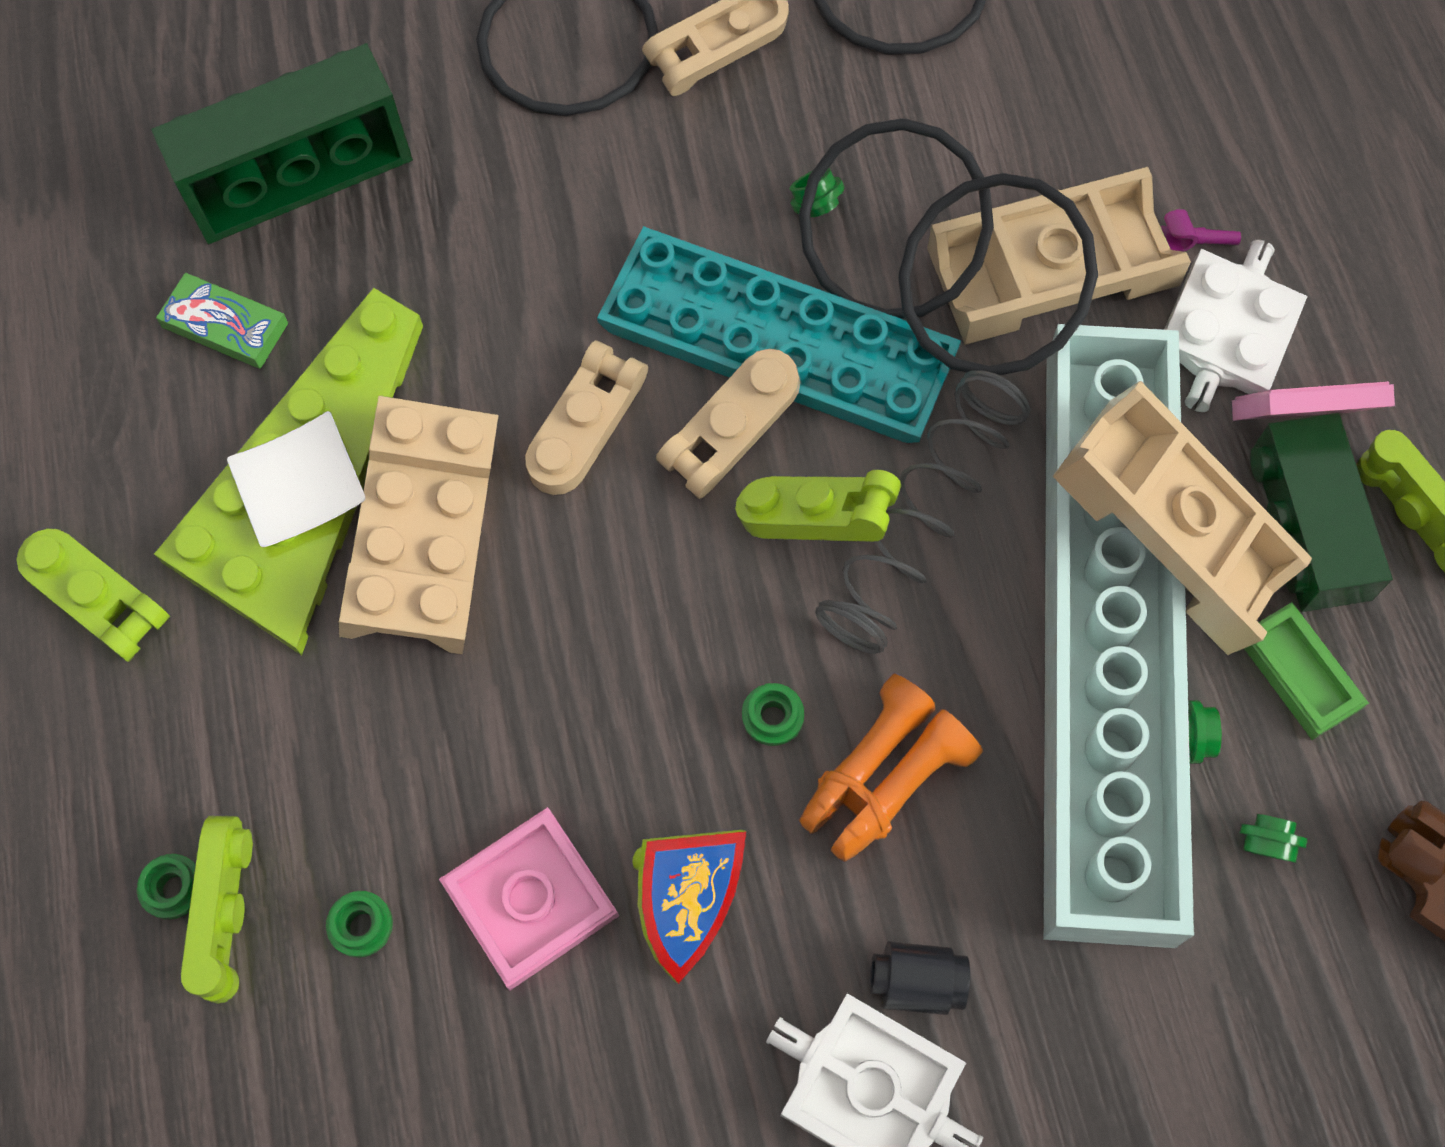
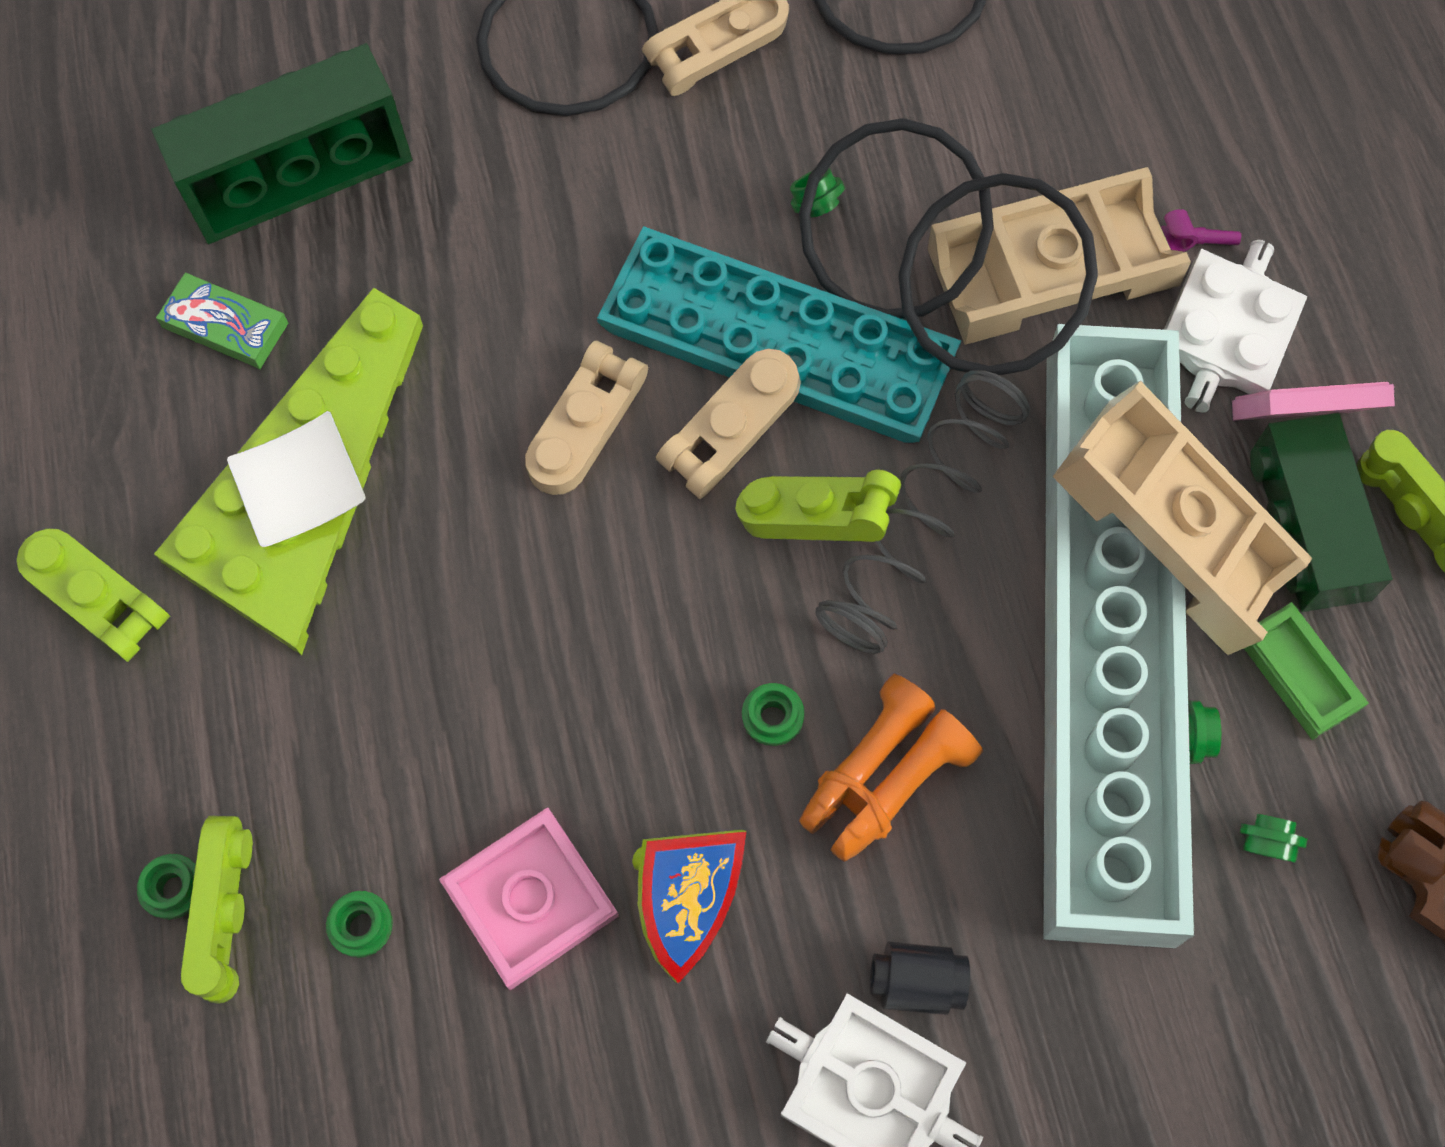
(419, 523): tan piece -> none

